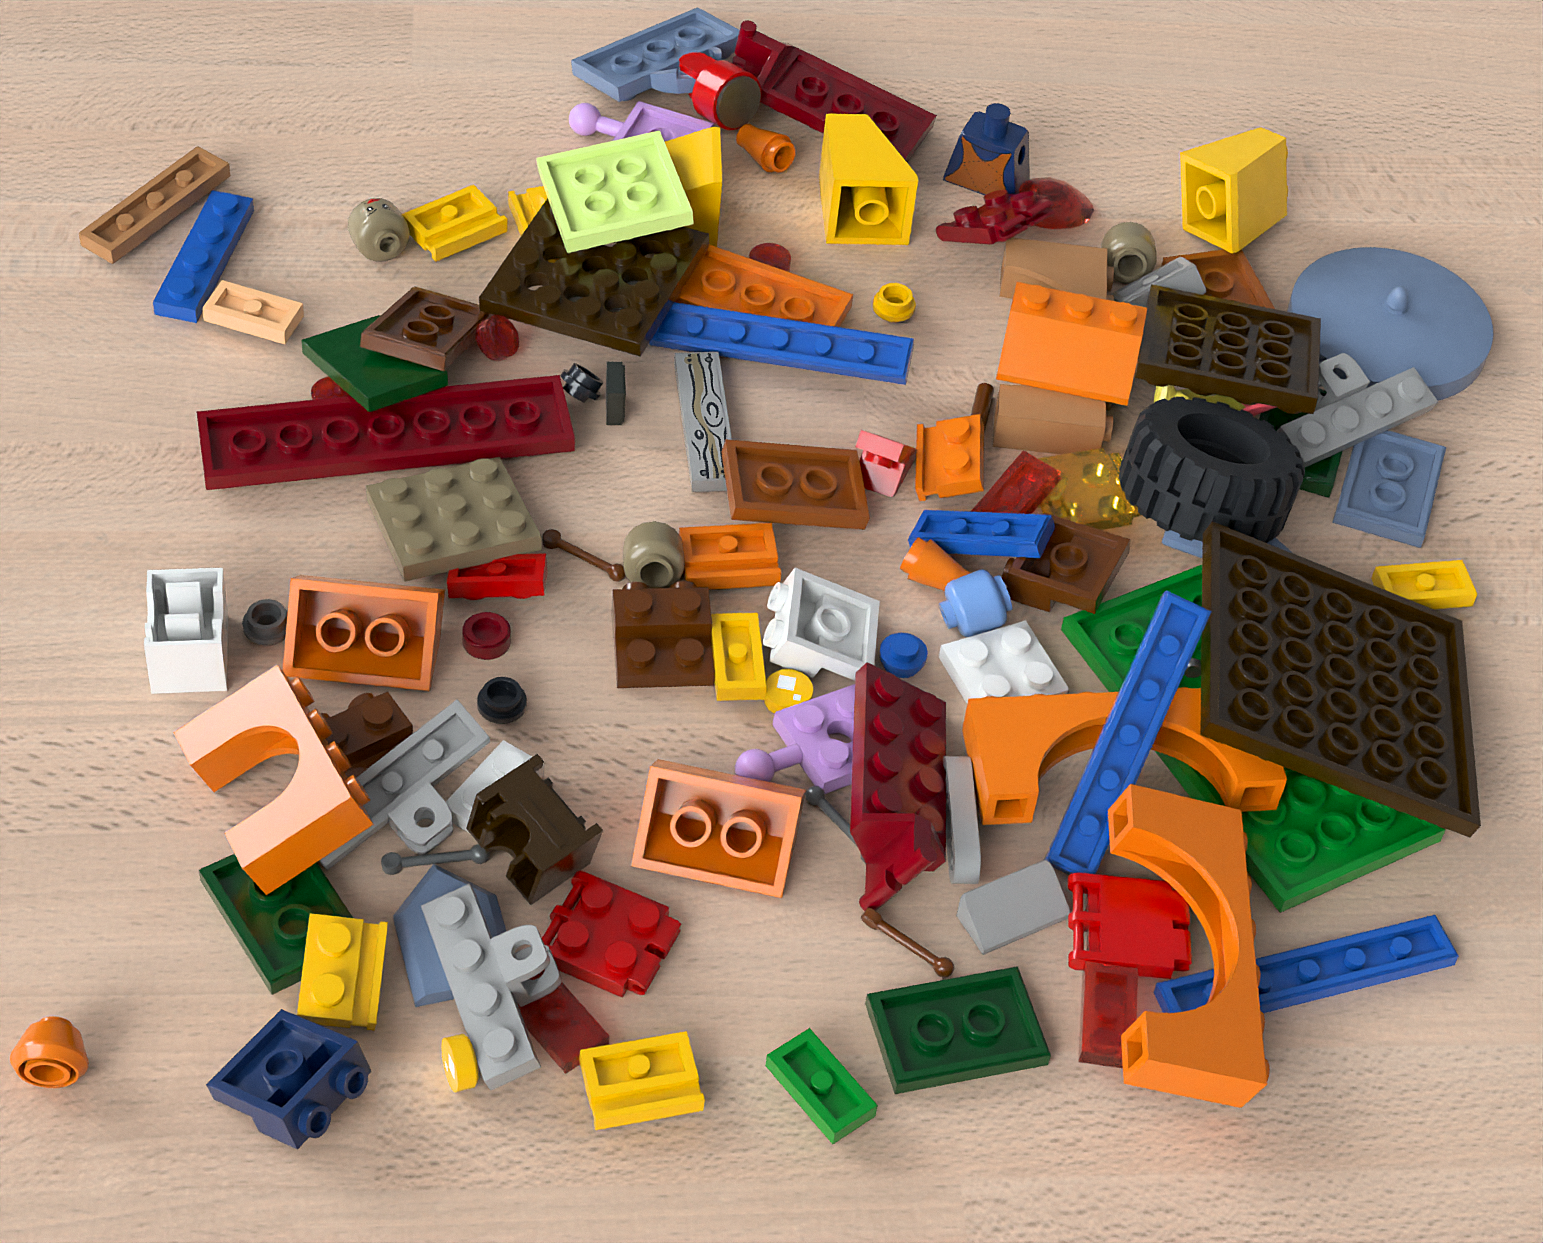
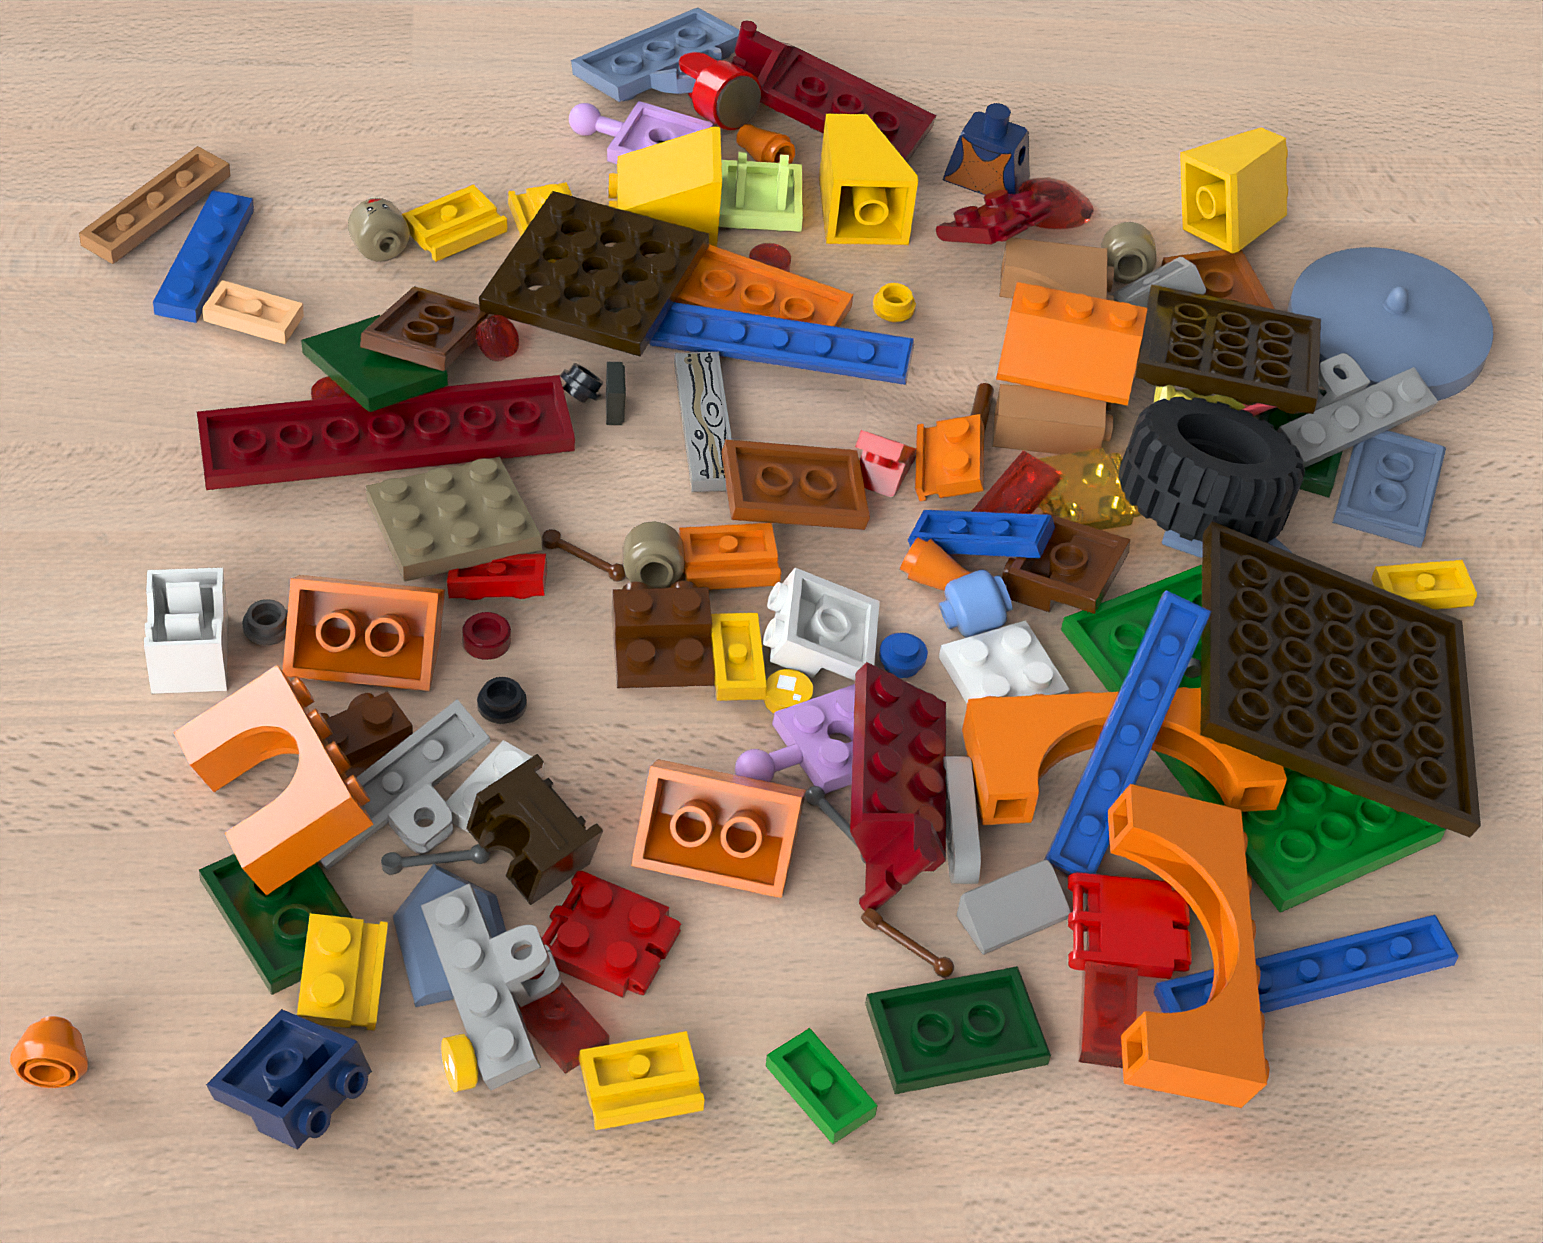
(614, 191): yellowish green plate -> none
(761, 194): none -> yellowish green plate

